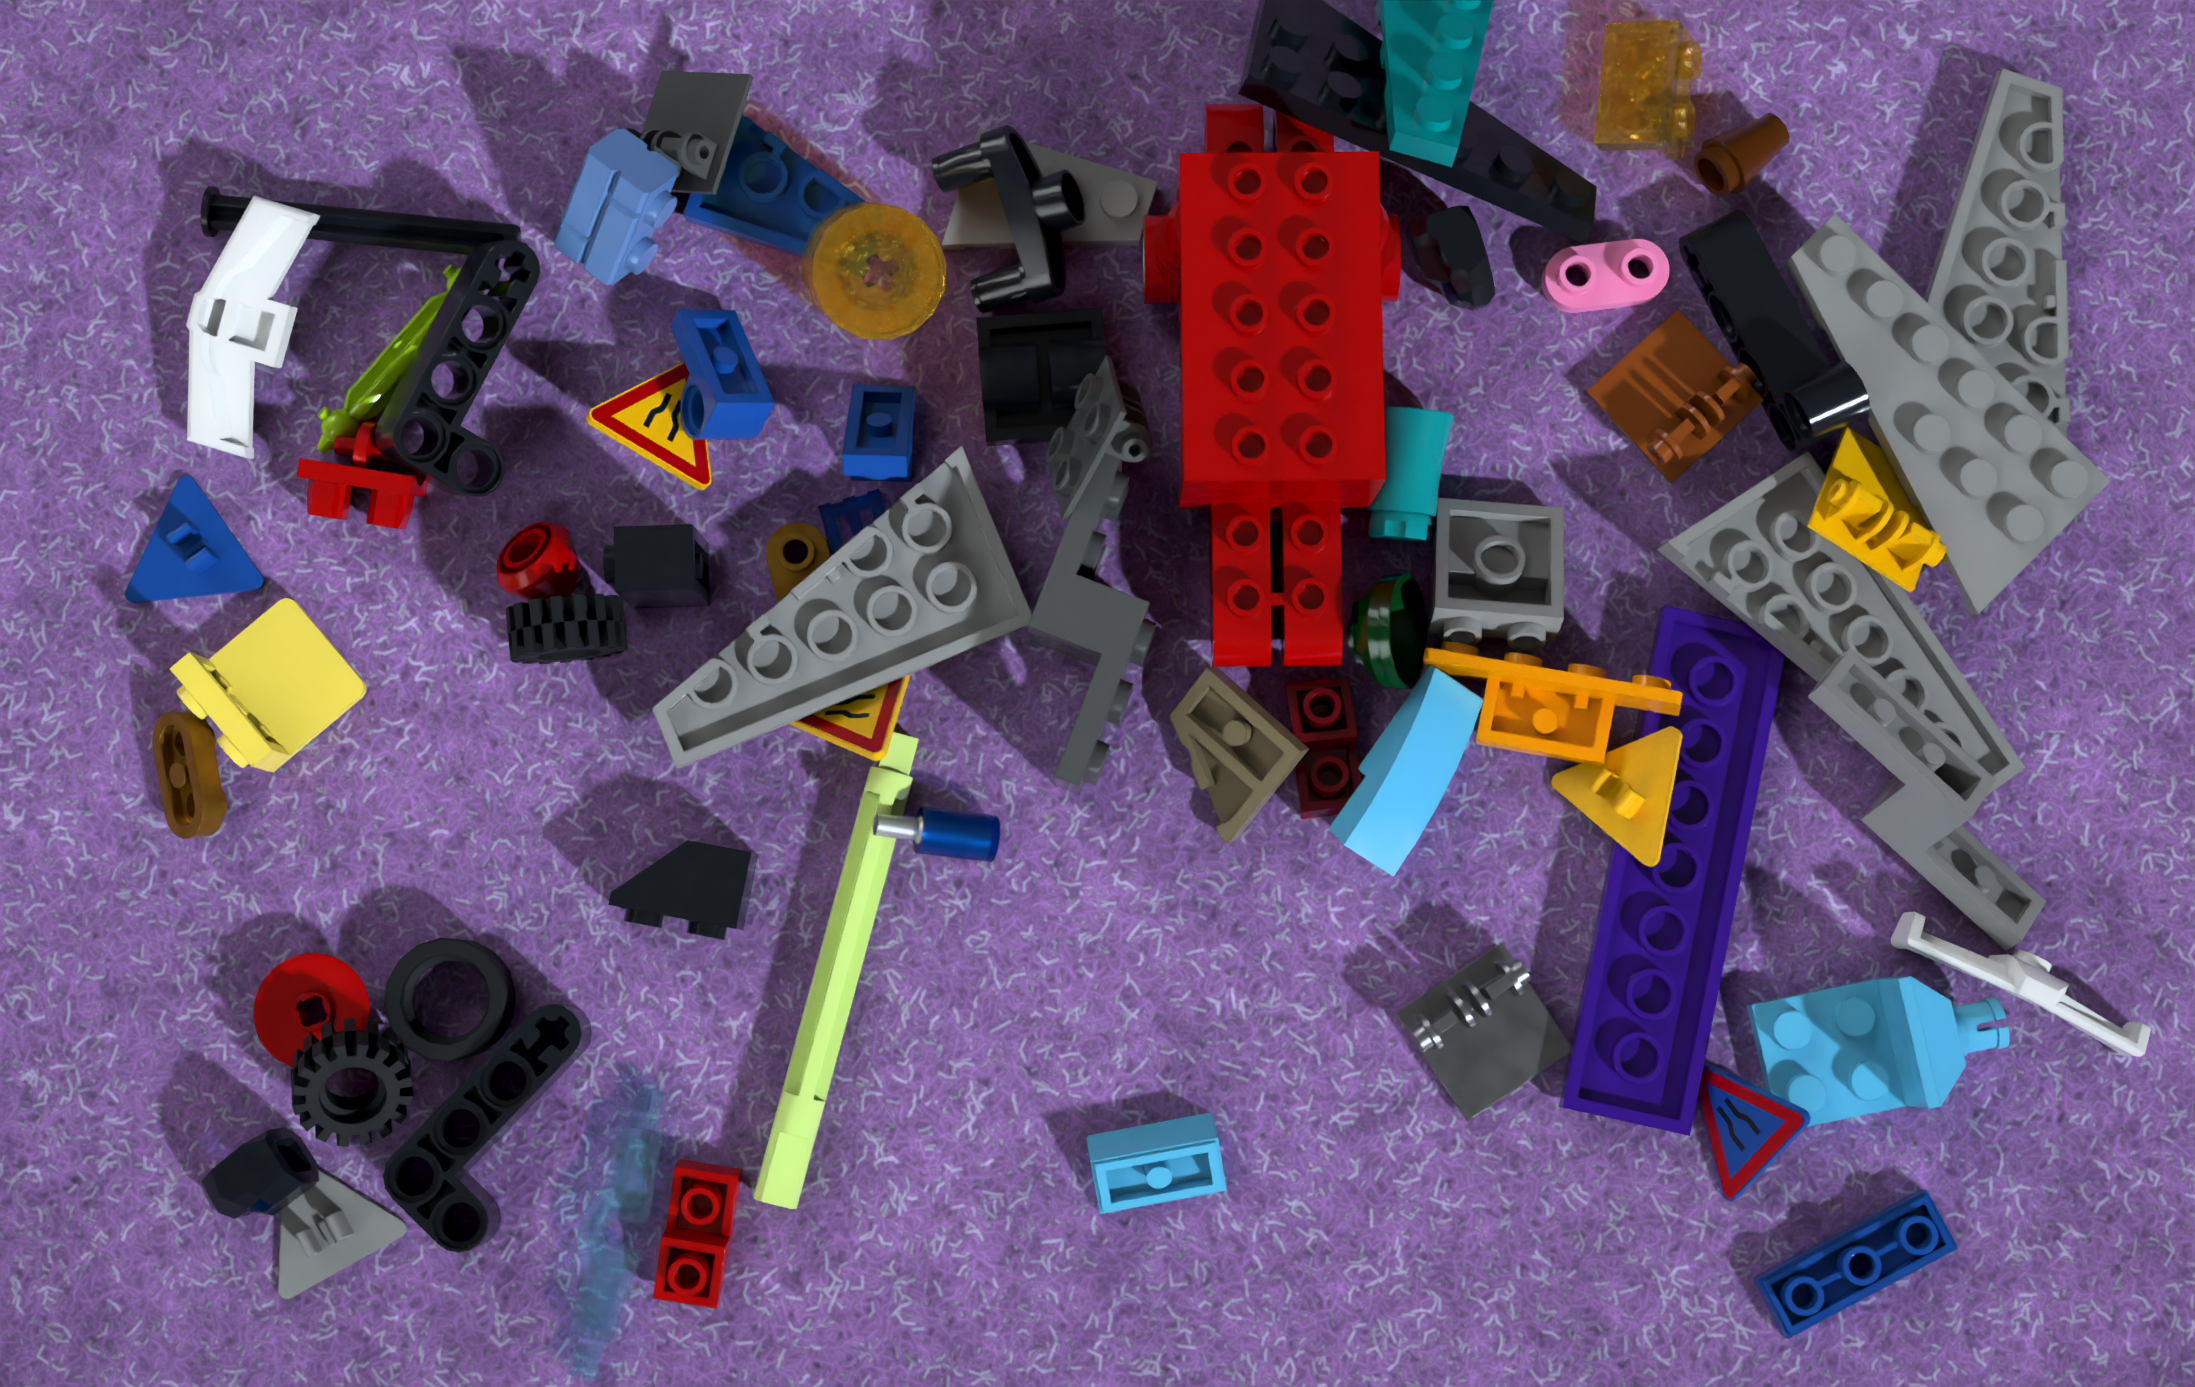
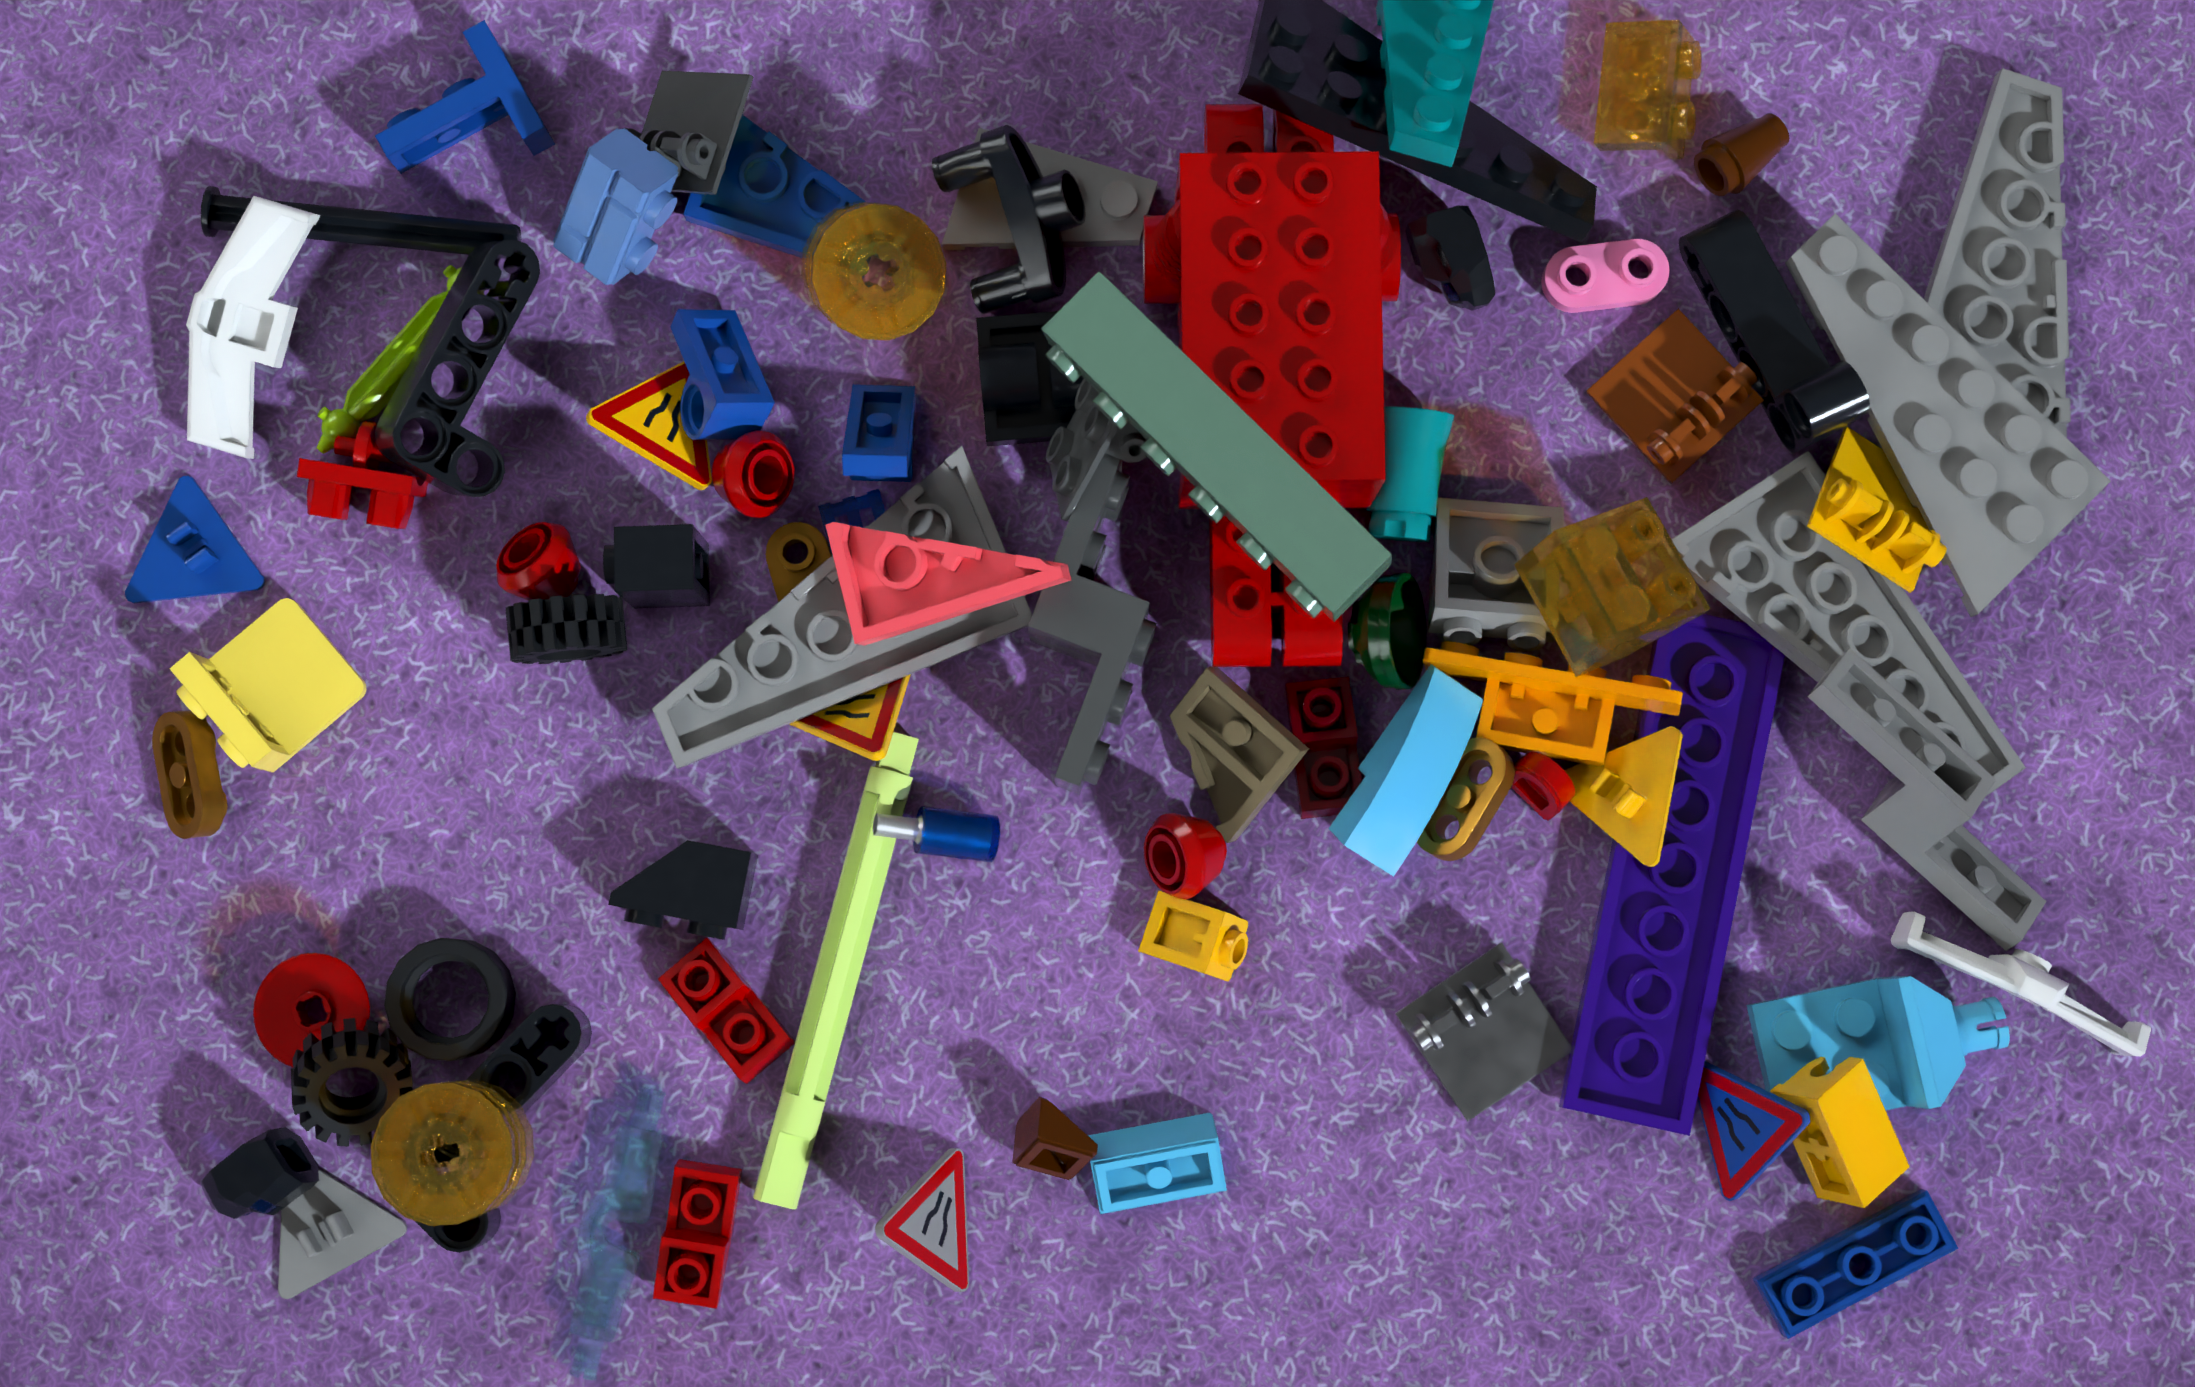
(466, 110): none -> blue bracket
(491, 1141): none -> clear yellow wheel
(726, 1010): none -> red slope
(754, 473): none -> red cone
(912, 582): none -> coral wing
(932, 1222): none -> piece
(1051, 1142): none -> reddish brown slope
(1183, 854): none -> red cone
(1195, 936): none -> yellow bracket
(1216, 447): none -> sand green brick
(1468, 801): none -> pearl gold plate
(1542, 784): none -> red tile
(1610, 585): none -> clear yellow slope
(1850, 1140): none -> yellow hinge

